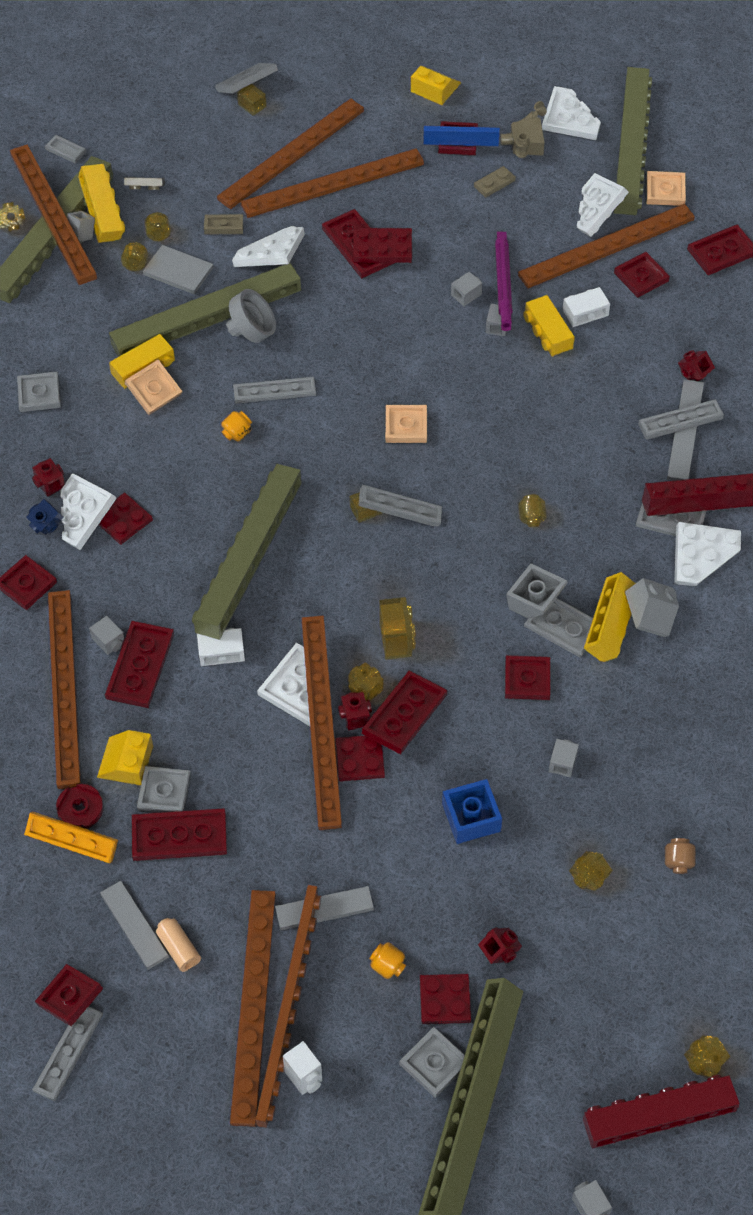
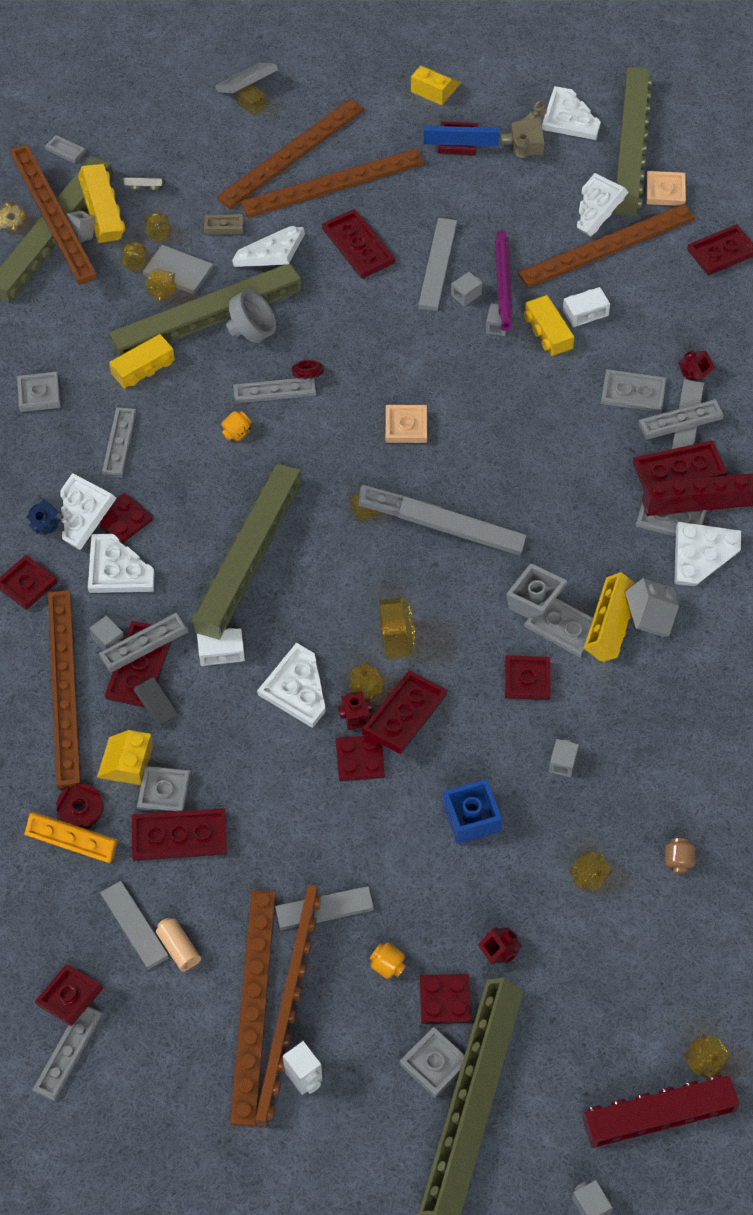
(48, 477): dark red brick -> none
(117, 567): none -> white plate
(119, 442): none -> light grey tile
(143, 642): none -> light grey tile
(153, 387): light nougat plate -> none
(155, 701): none -> dark grey tile
(160, 284): none -> clear yellow brick
(307, 369): none -> dark red gear
(321, 723): dark orange plate -> none
(382, 245): dark red plate -> none
(437, 264): none -> light grey tile
(461, 526): none -> light grey tile
(494, 181): dark tan plate -> none
(532, 510): clear yellow head -> none
(633, 390): none -> light grey tile
(641, 274): dark red plate -> none
(680, 463): none -> dark red plate

